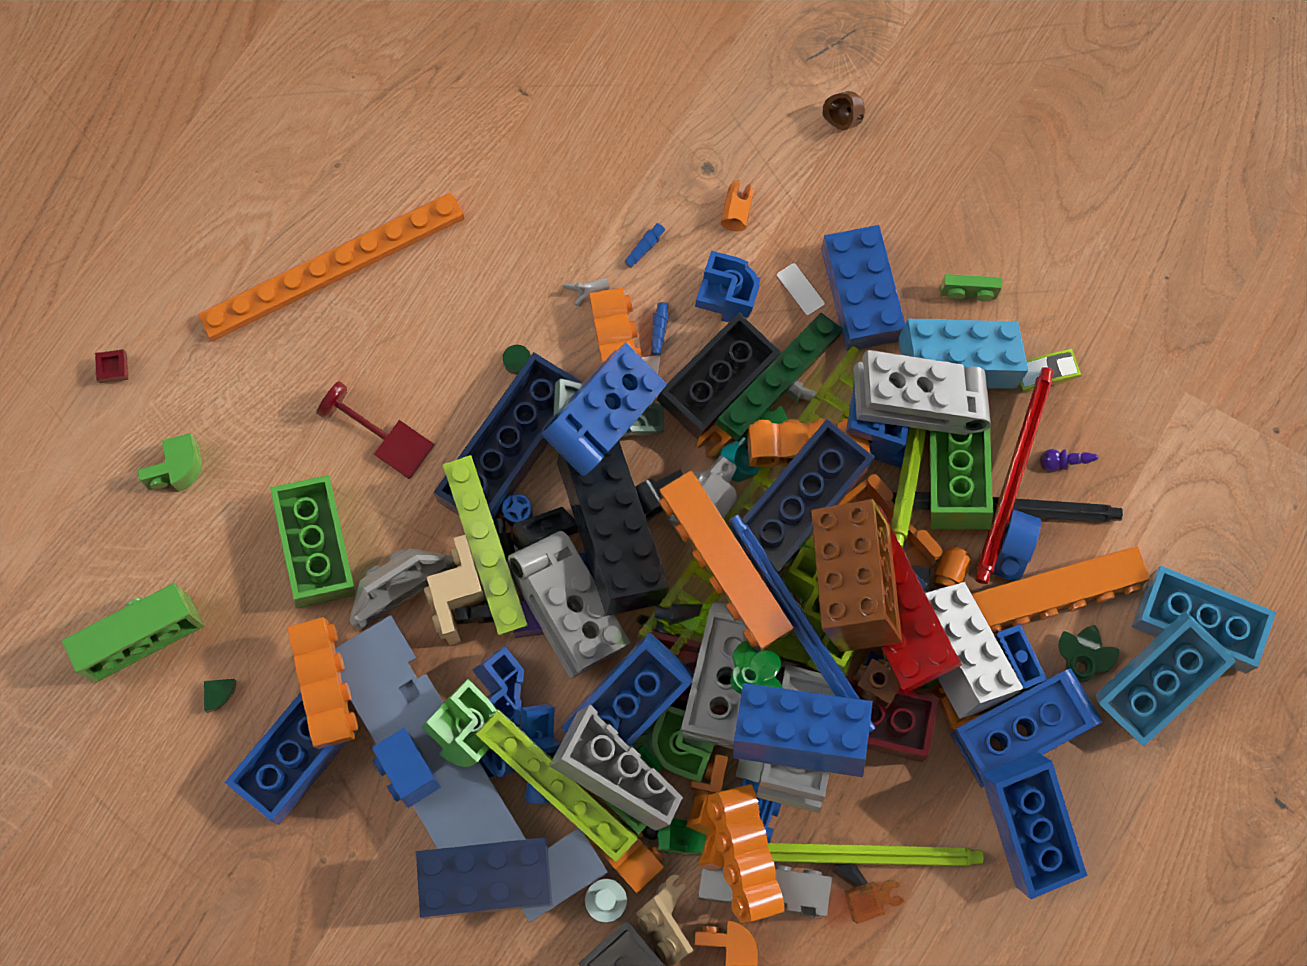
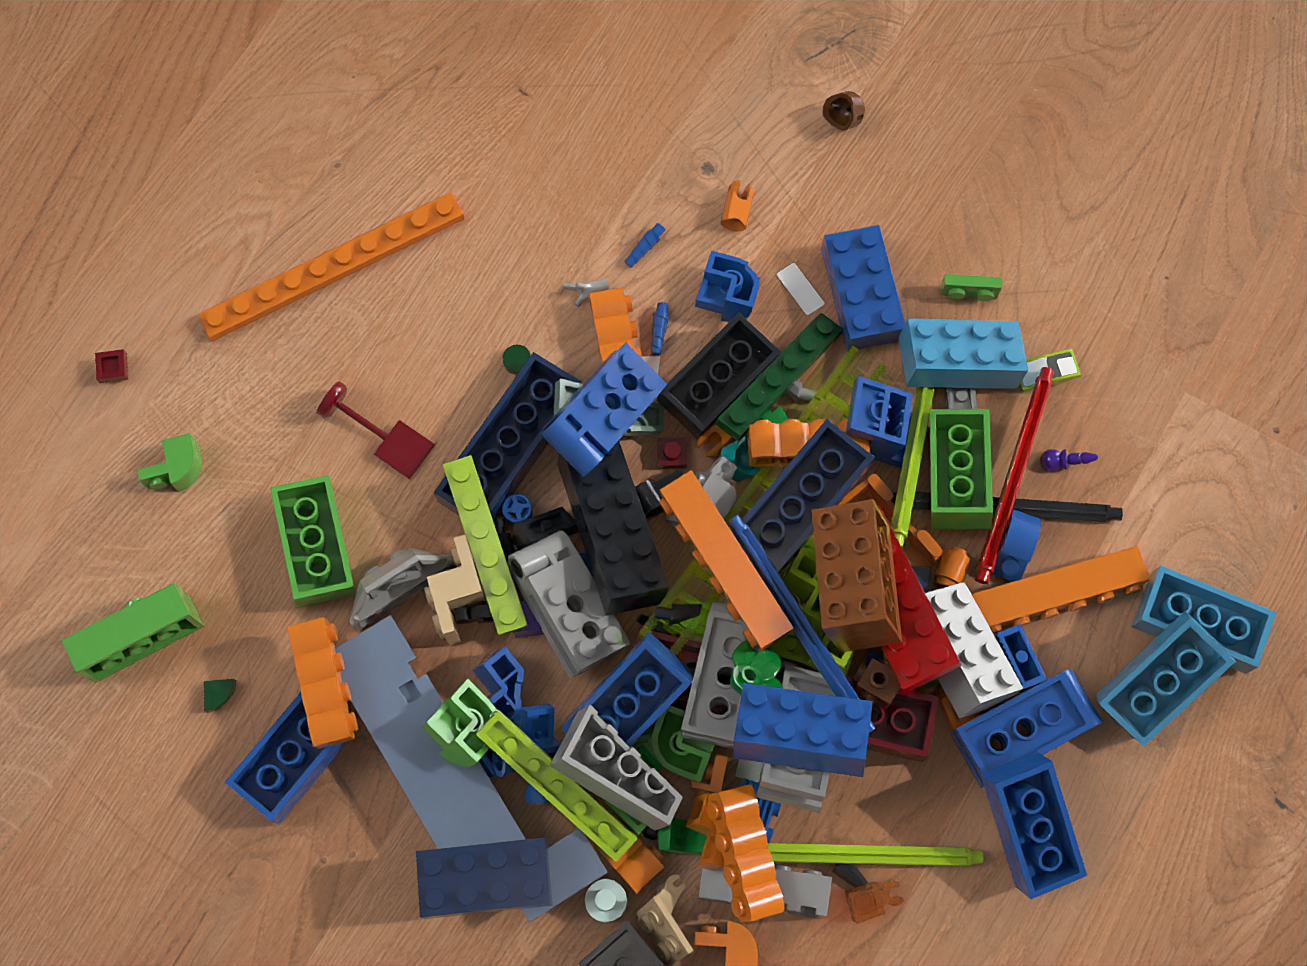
(405, 767): blue brick -> none
(672, 453): none -> dark red plate
(921, 393): light grey hinge -> none
(1088, 650): dark green plate -> none

